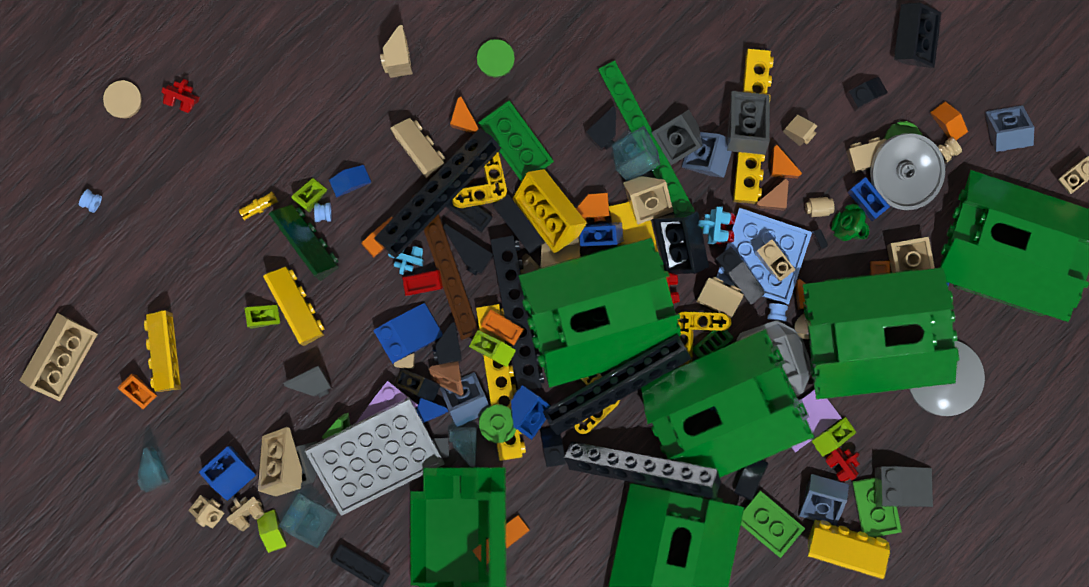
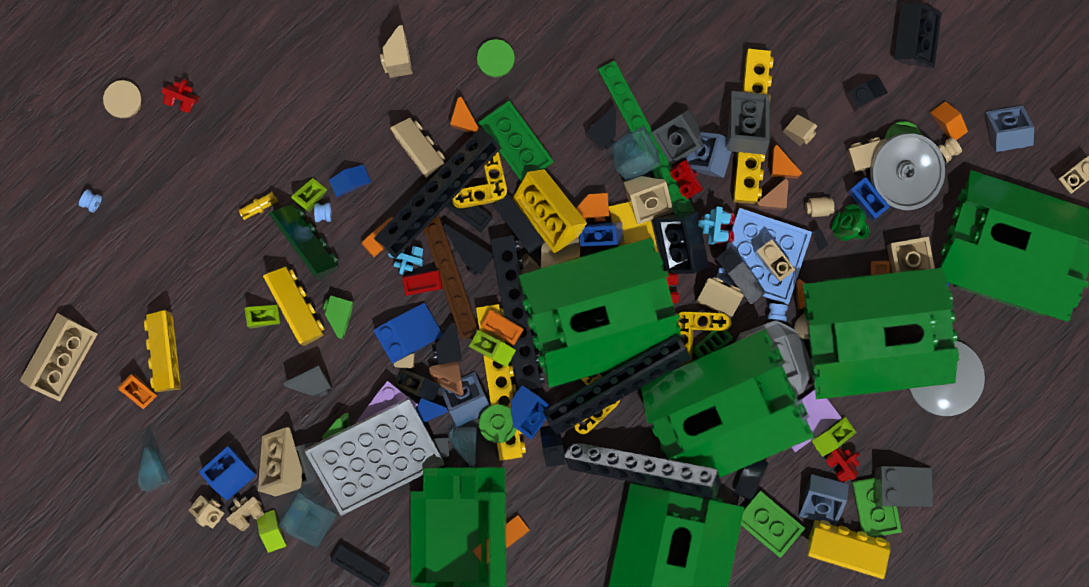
(338, 314): none -> bright green slope
(686, 179): none -> red hips

